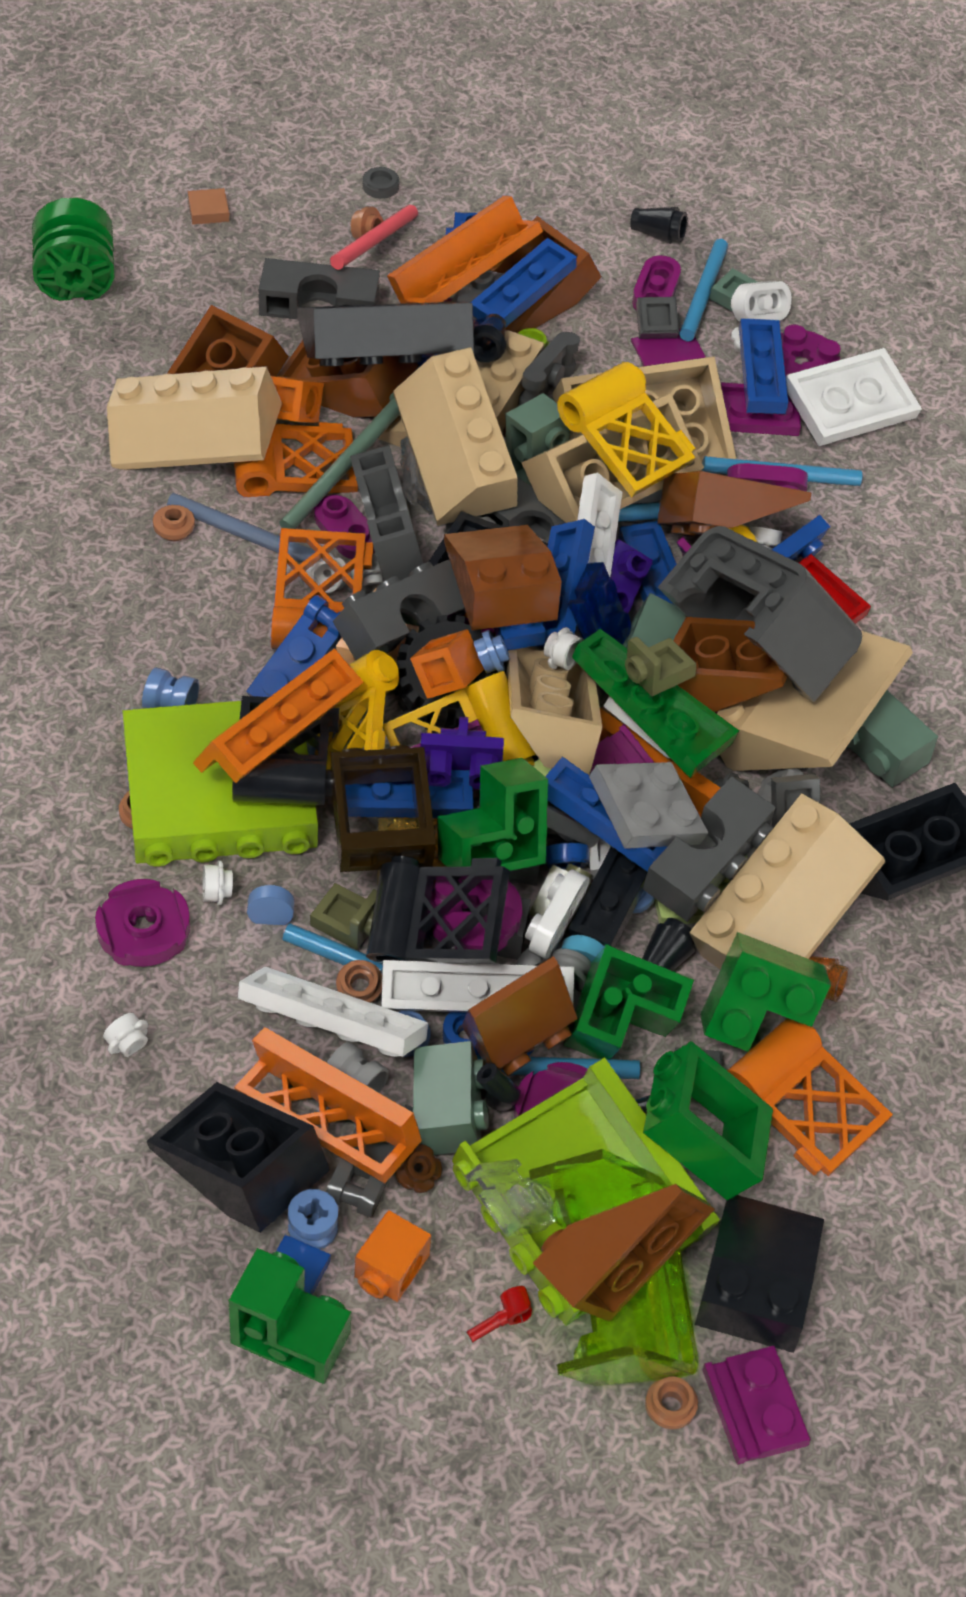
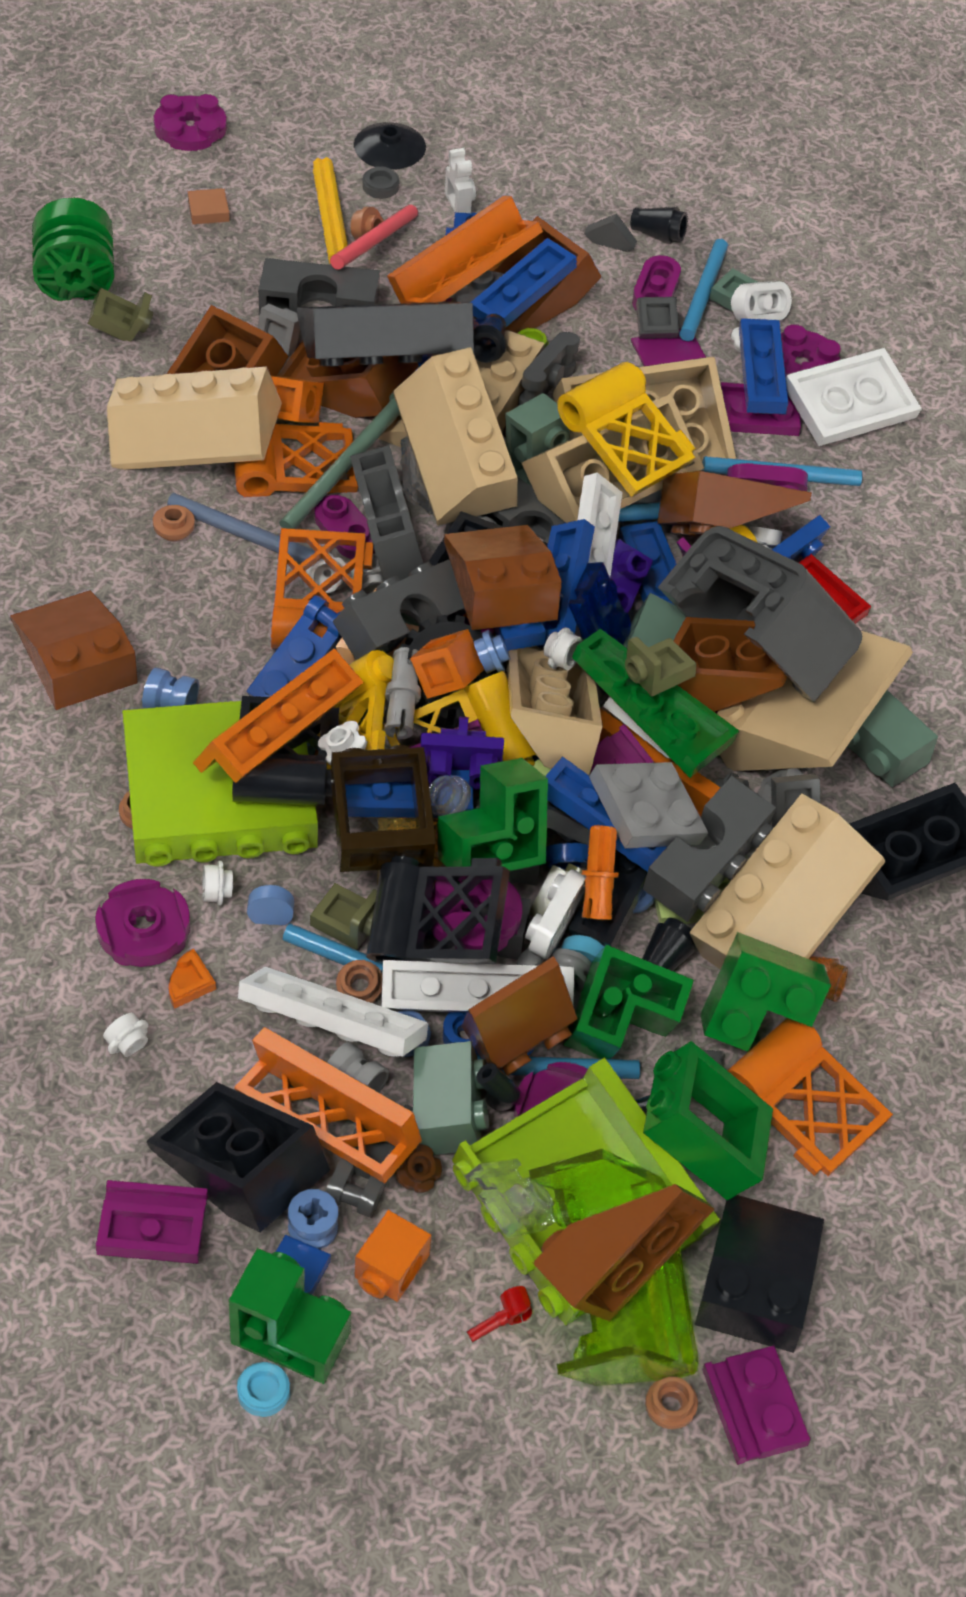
(77, 648): none -> dark orange slope
(120, 316): none -> olive bracket
(152, 1222): none -> magenta plate
(176, 110): none -> magenta plate
(189, 980): none -> orange tile
(263, 1389): none -> medium azure tile
(282, 325): none -> light grey tile
(329, 206): none -> yellow axle
(342, 738): none -> white plate
(389, 145): none -> black dish
(402, 695): none -> light grey pin
(449, 795): none -> clear plate
(458, 186): none -> white plate
(600, 873): none -> orange axle
(611, 233): none -> dark grey tile

